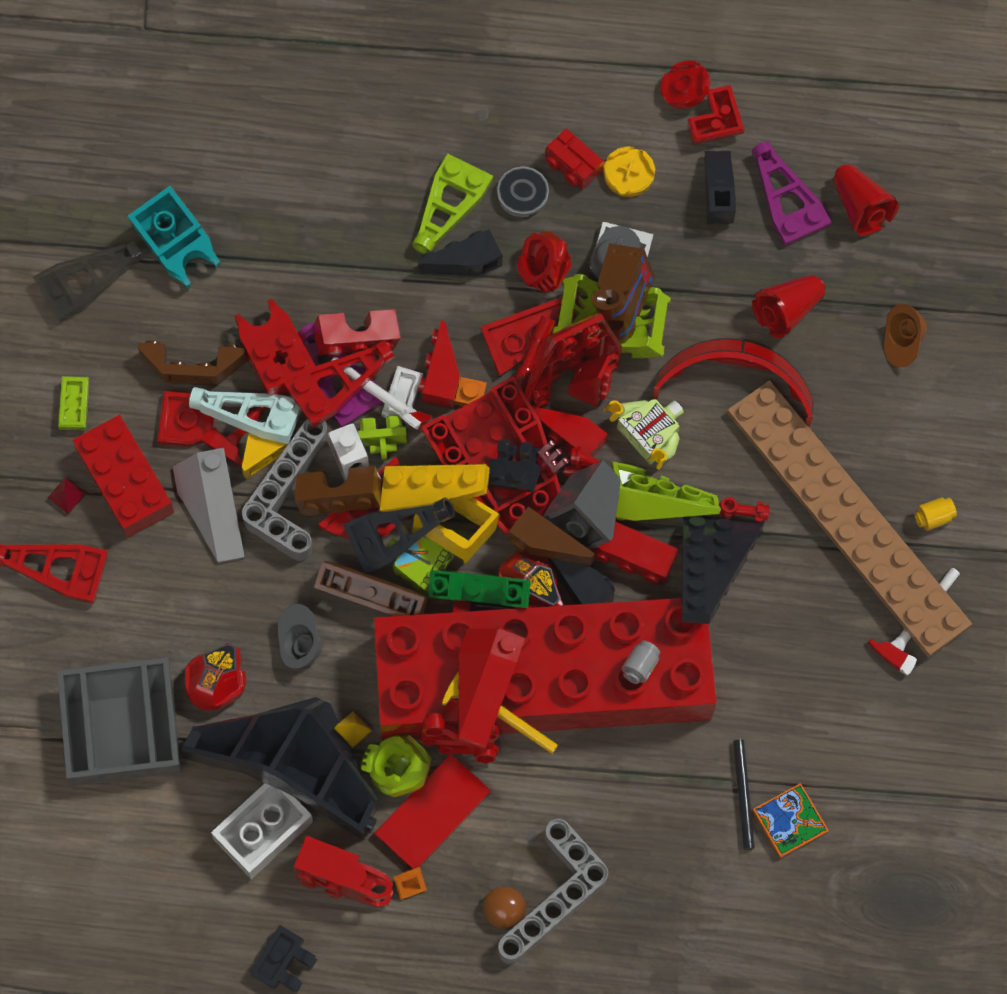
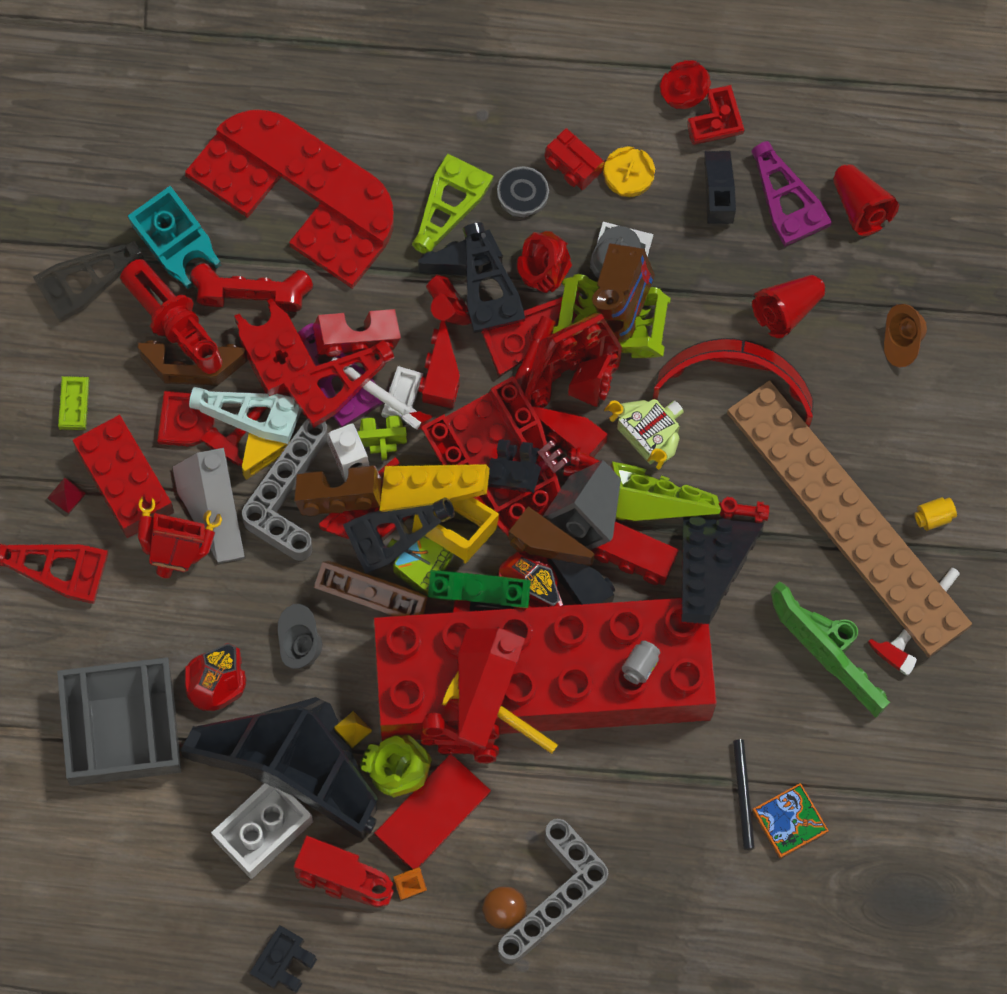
(173, 317): none -> red piece
(174, 541): none -> red torso
(214, 290): none -> red plate
(262, 147): none -> red plate
(447, 302): none -> red brick
(469, 391): orange plate -> none
(495, 312): none -> black plate
(825, 644): none -> bright green piece

